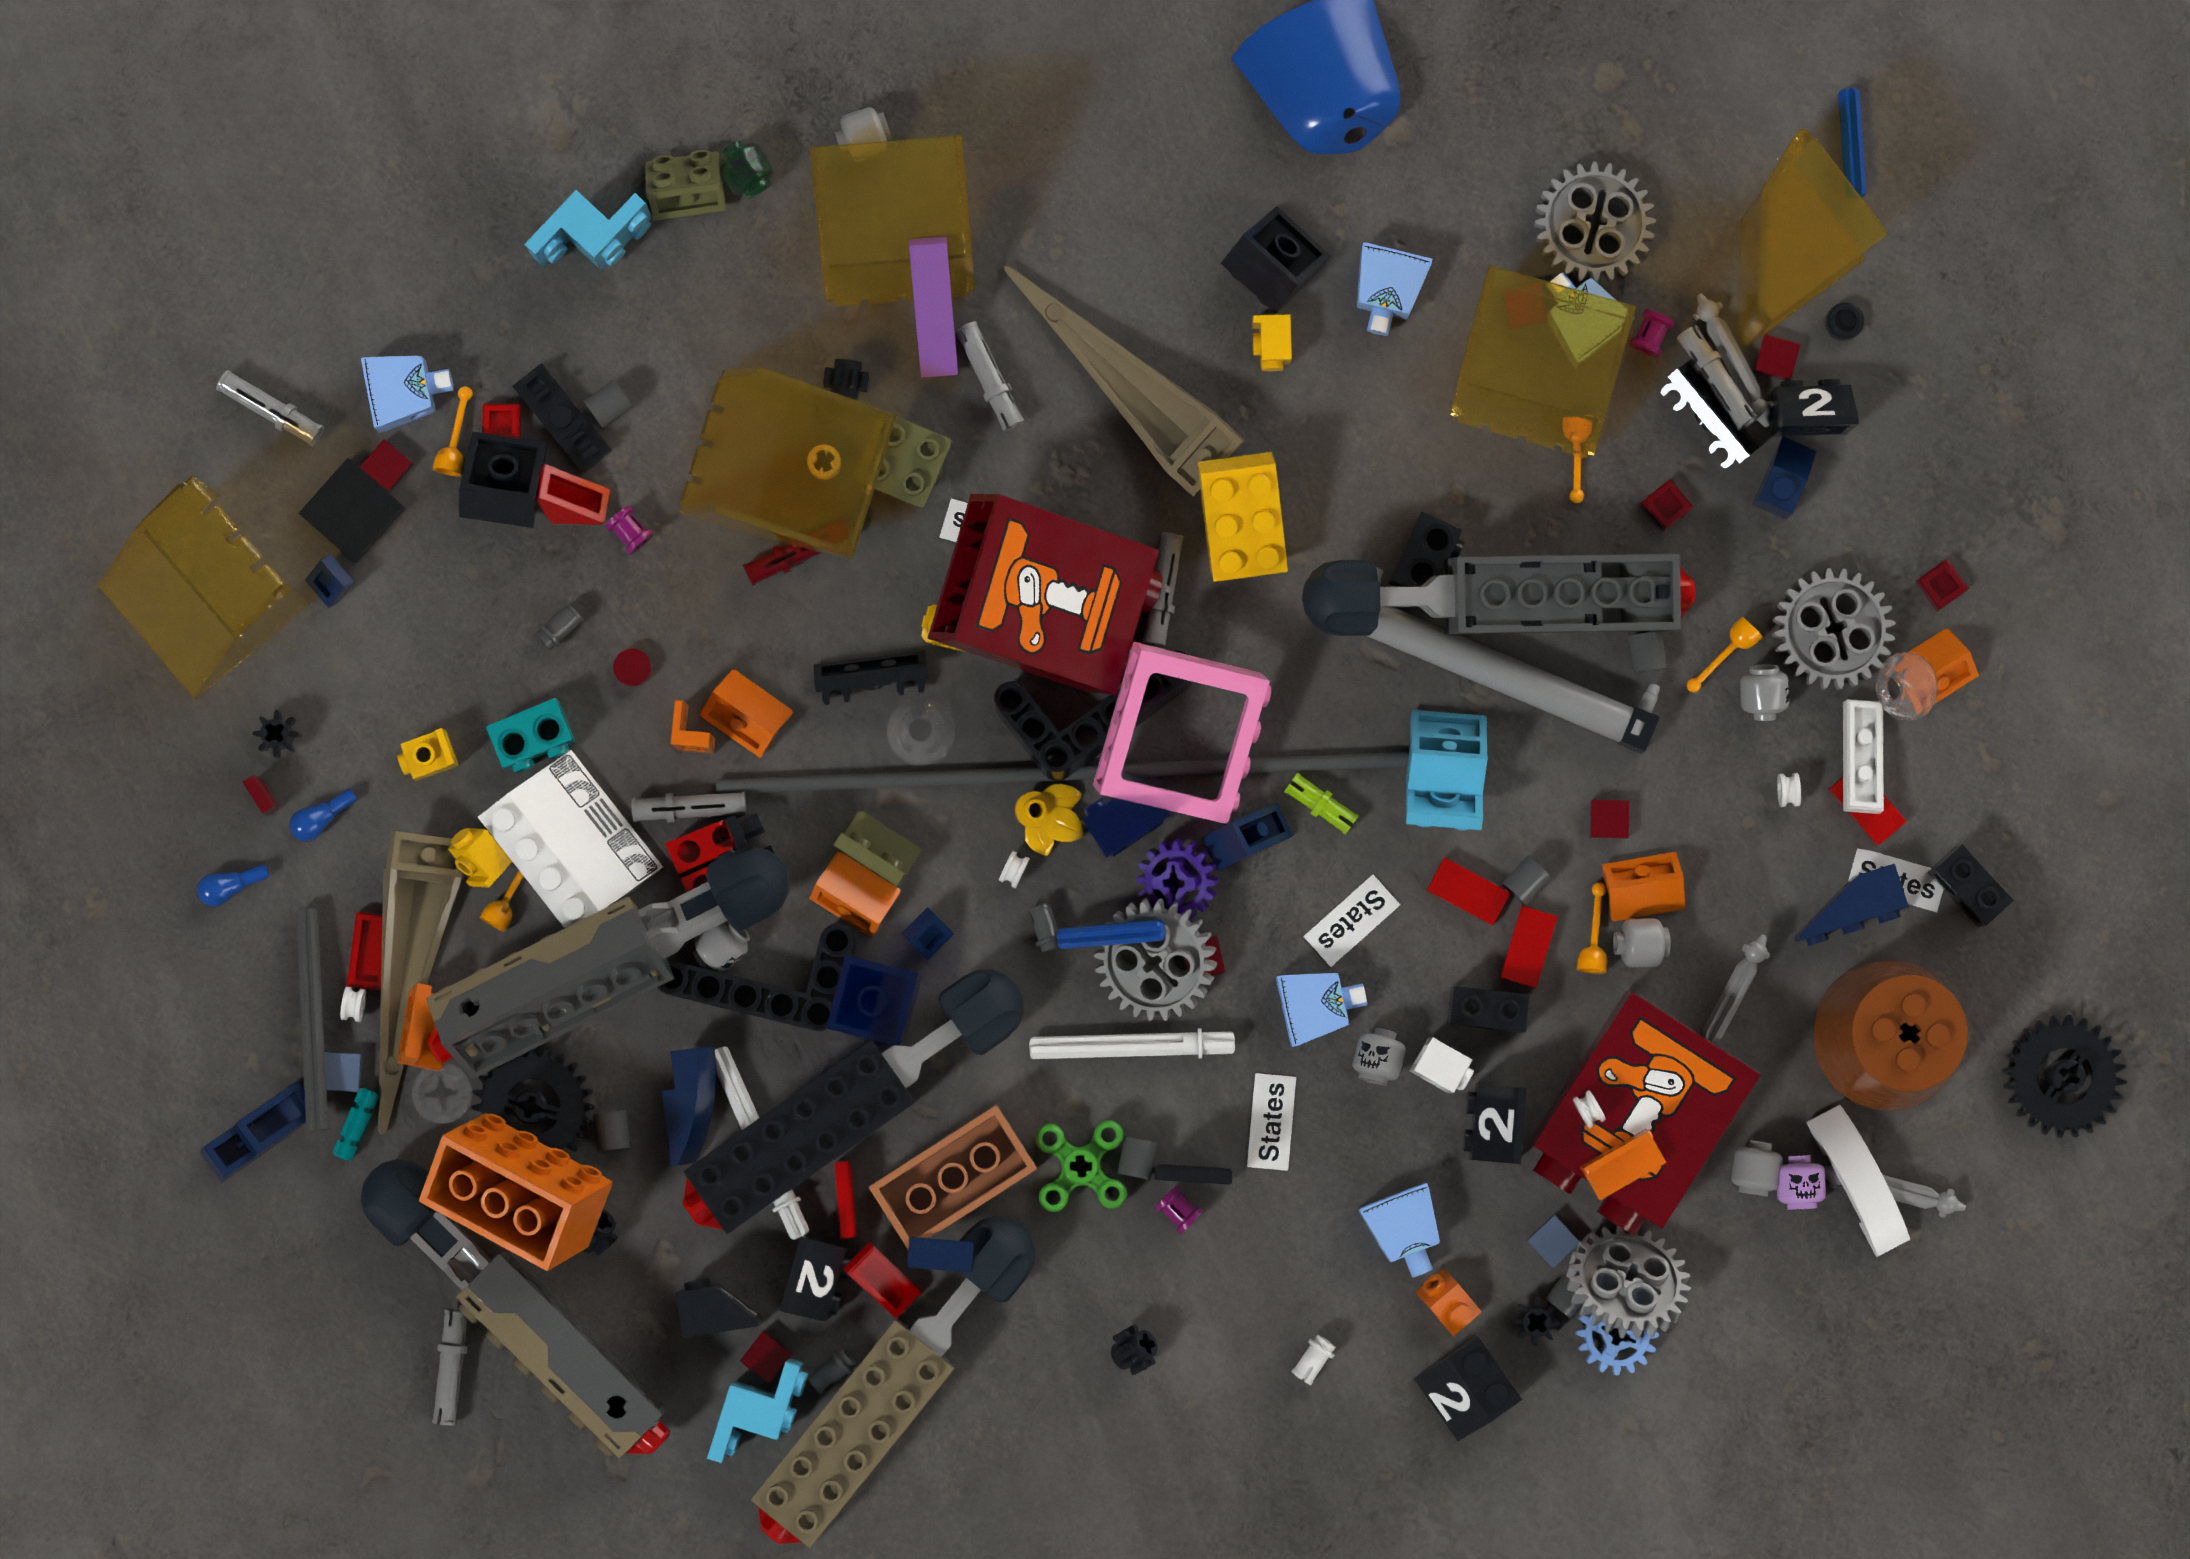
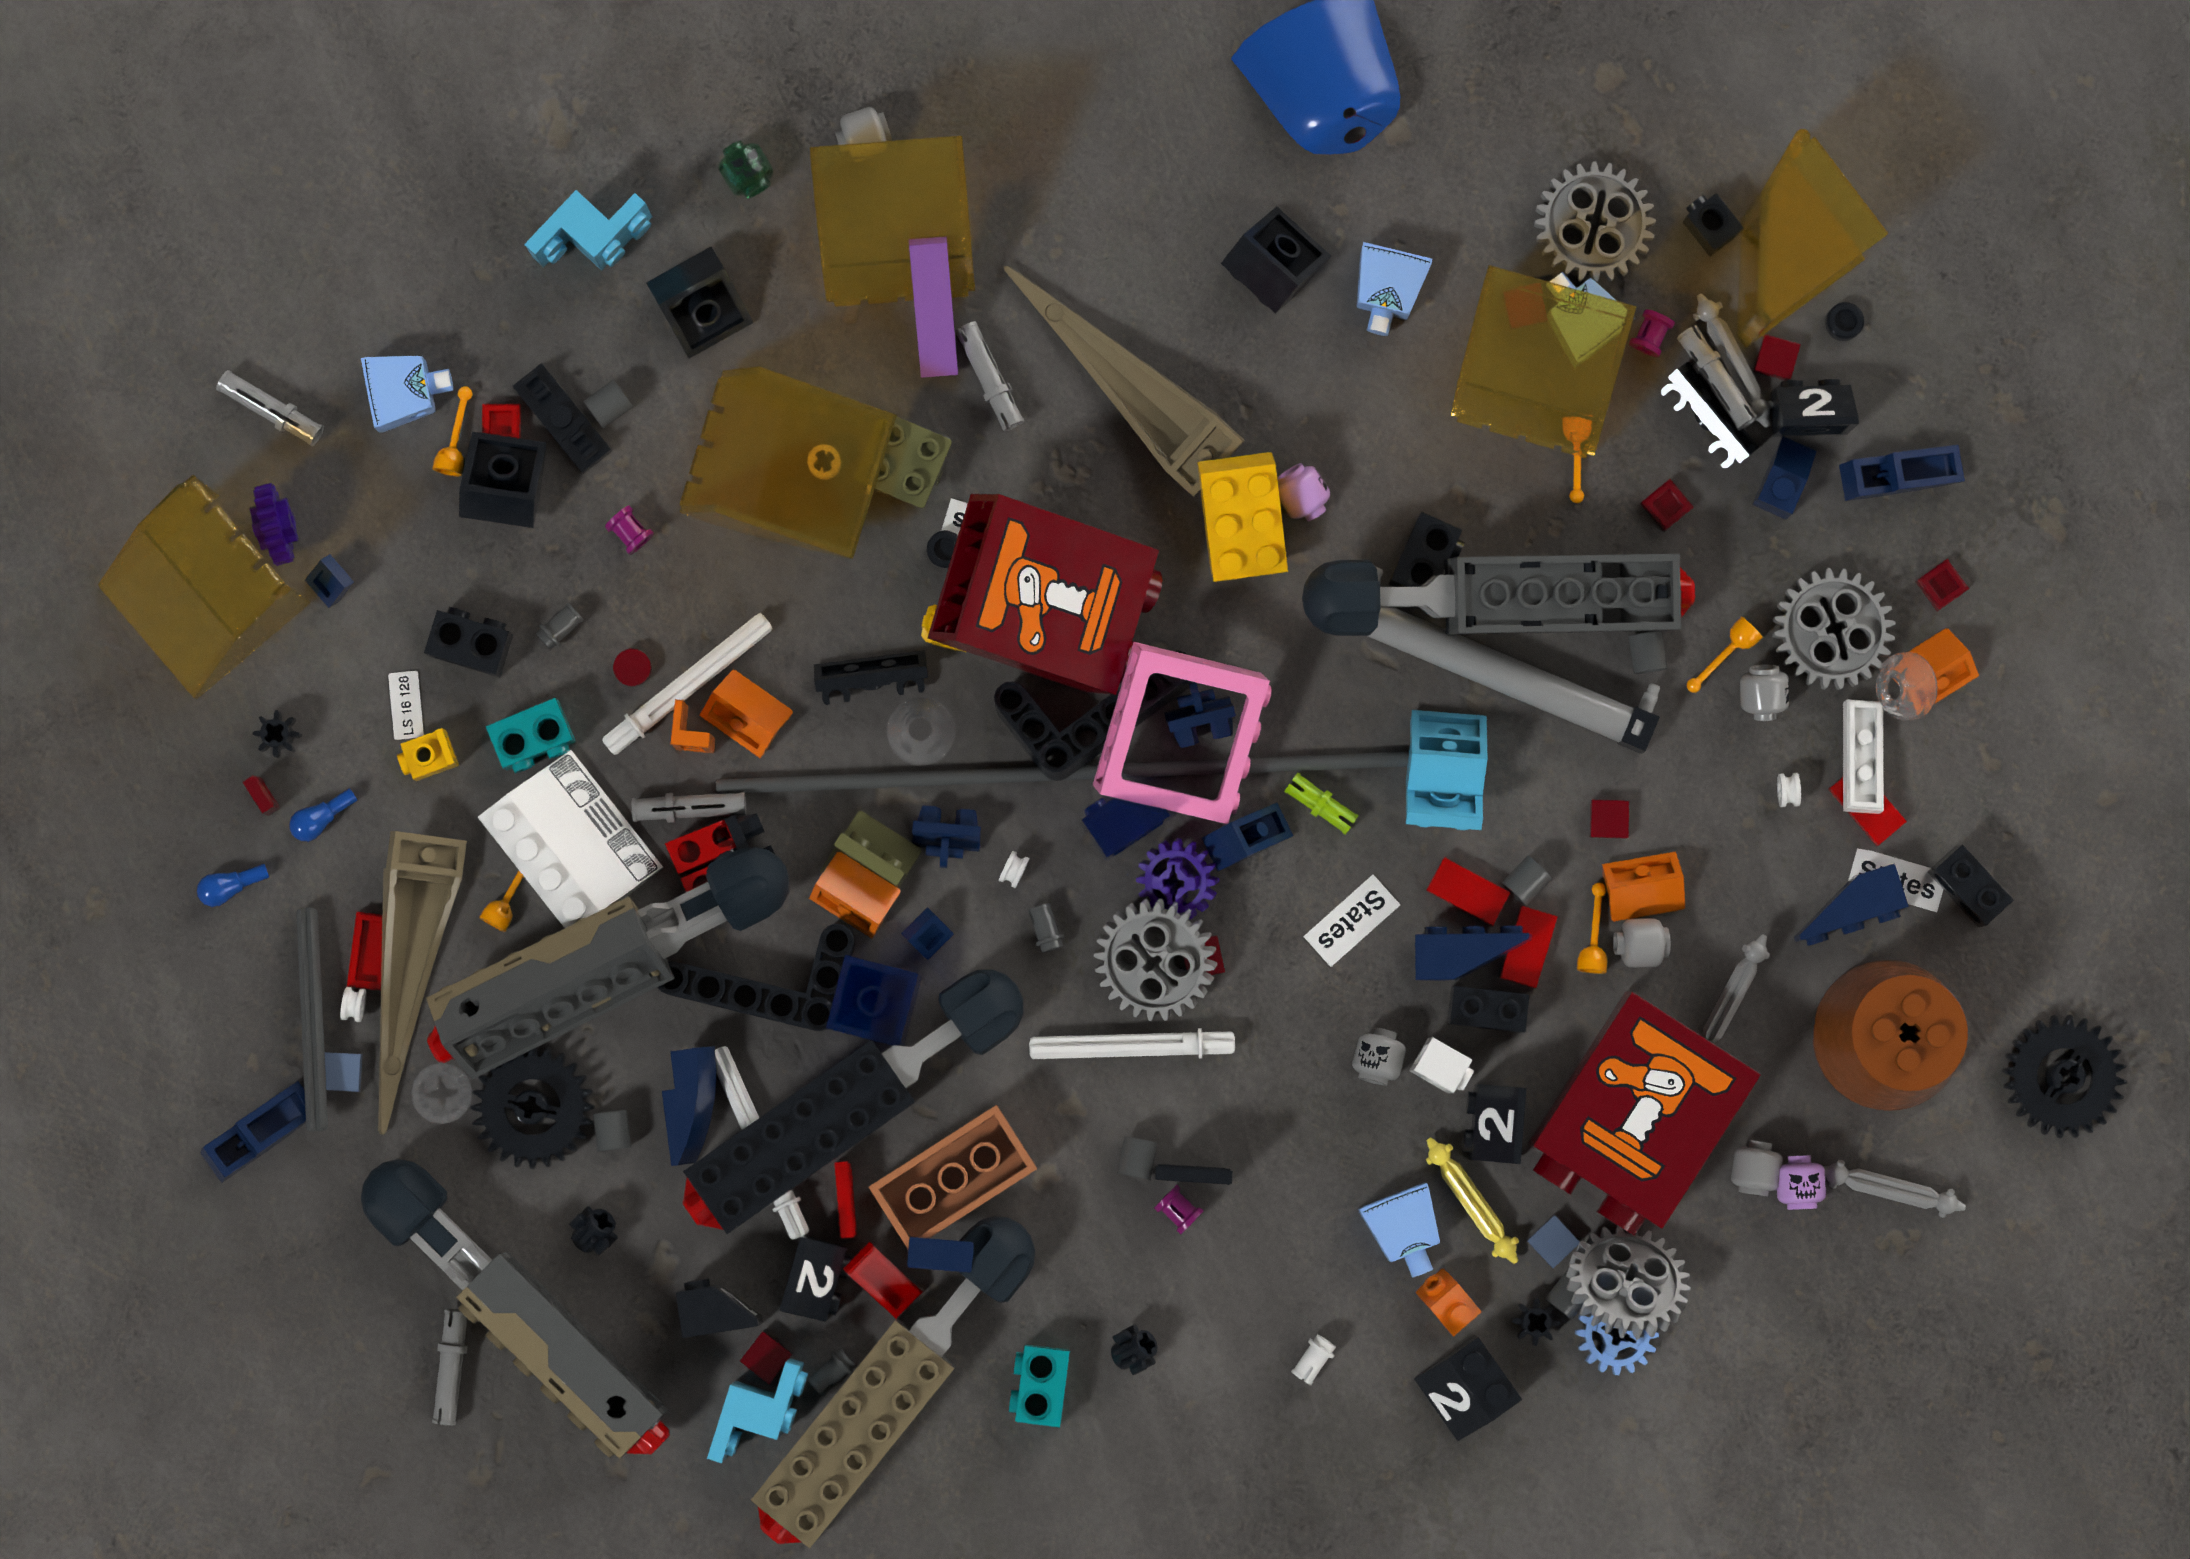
(274, 524): none -> dark purple gear
(351, 510): black tile -> none
(355, 1124): teal axle -> none
(386, 465): dark red tile -> none
(406, 705): none -> white sticker
(416, 1028): orange panel -> none
(466, 651): none -> black brick
(478, 856): yellow brick -> none
(516, 1191): orange brick -> none
(570, 498): red slope -> none
(684, 185): olive bracket -> none
(687, 684): none -> white axle
(700, 302): none -> black slope
(720, 947): light grey head -> none
(757, 571): dark red pin -> none
(846, 378): black gear -> none
(941, 547): none -> black tile
(946, 839): none -> dark blue hips
(1049, 1386): none -> teal brick
(1055, 818): yellow plate -> none
(1069, 1178): bright green gear -> none
(1111, 934): blue axle -> none
(1167, 564): light grey pin -> none
(1215, 712): none -> dark blue hips
(1271, 1121): white sticker -> none
(1273, 341): yellow brick -> none
(1303, 492): none -> lavender head
(1316, 1004): light blue torso -> none
(1453, 956): none -> dark blue slope
(1472, 1200): none -> light yellow wheel
(1589, 1109): white bush -> none
(1623, 1164): orange panel -> none
(1712, 240): none -> black brick
(1852, 139): blue axle -> none
(1860, 1179): white slope -> none
(1901, 472): none -> dark blue slope

